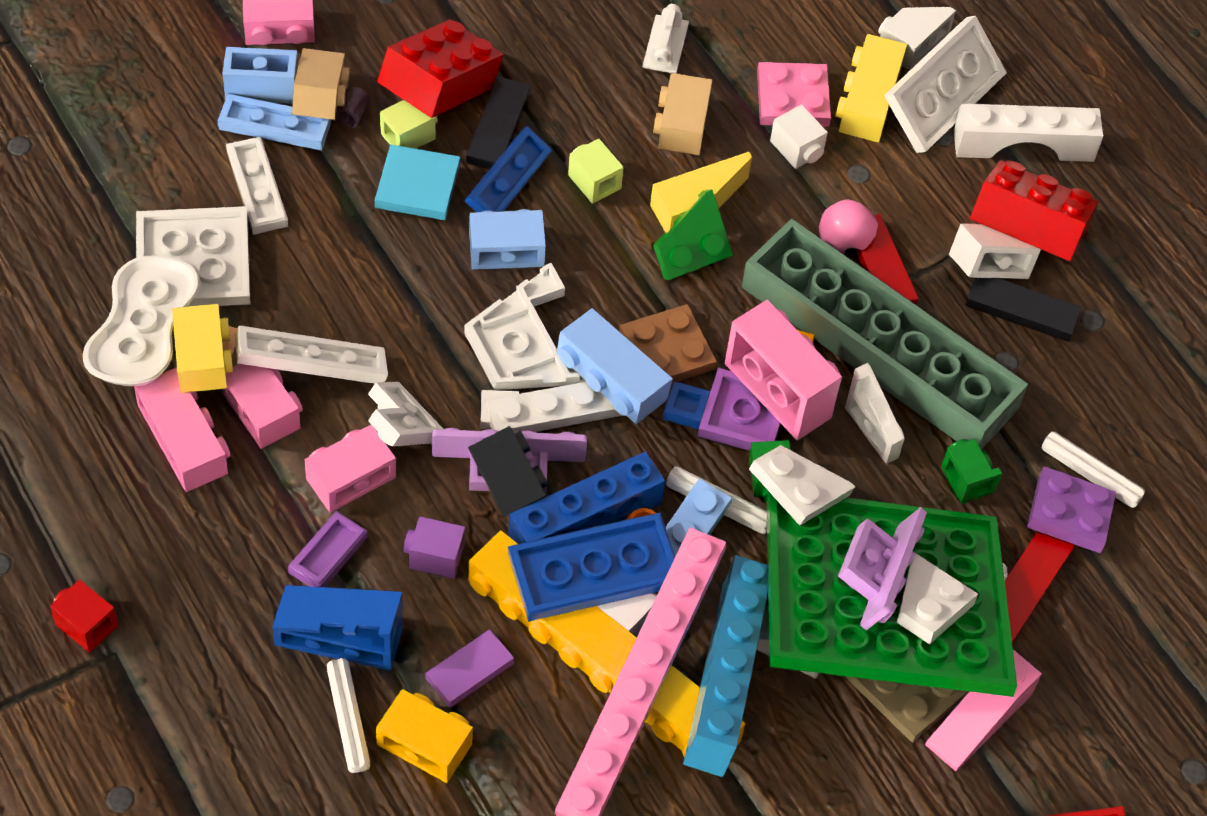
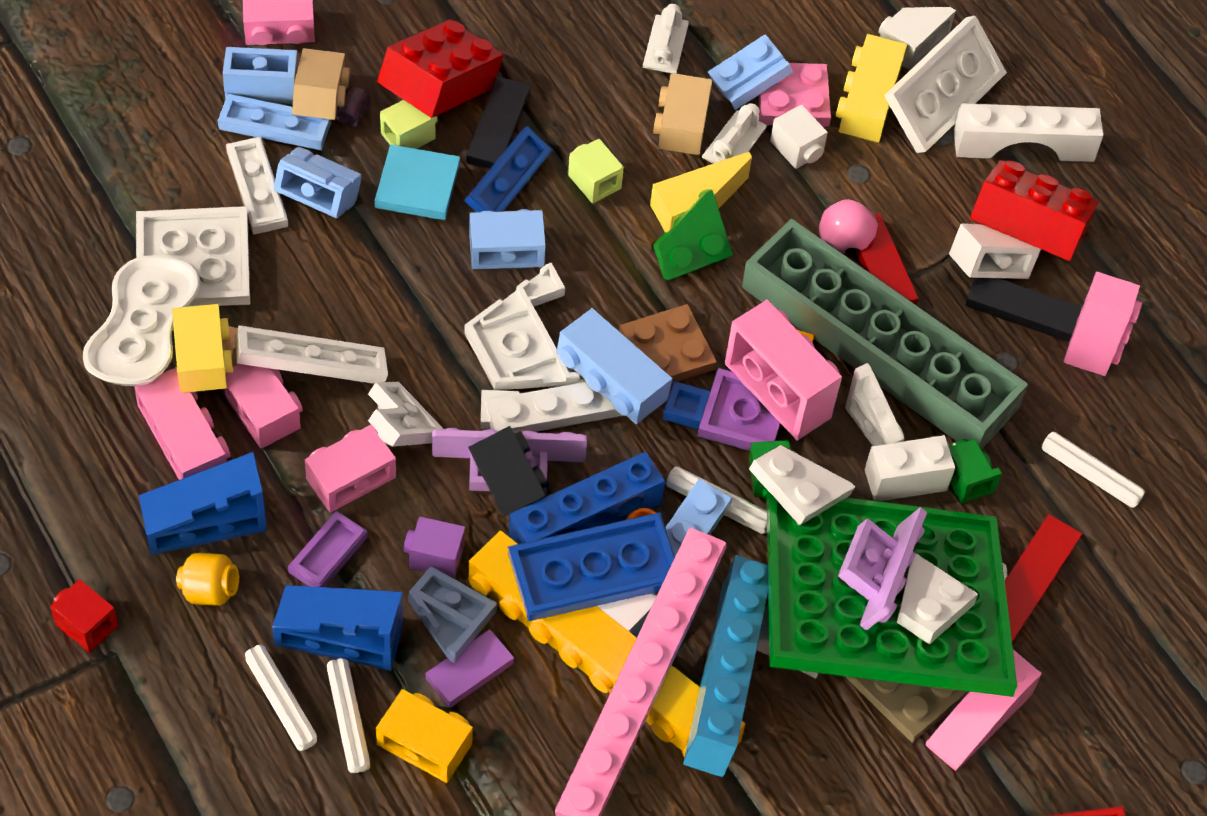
(205, 507): none -> blue wedge
(208, 579): none -> yellow head
(281, 697): none -> white axle
(317, 182): none -> light blue brick
(450, 611): none -> sand blue wing
(737, 135): none -> white hinge
(750, 72): none -> light blue plate
(909, 468): none -> white brick
(1071, 509): medium lavender plate -> none
(1103, 324): none -> bright pink brick

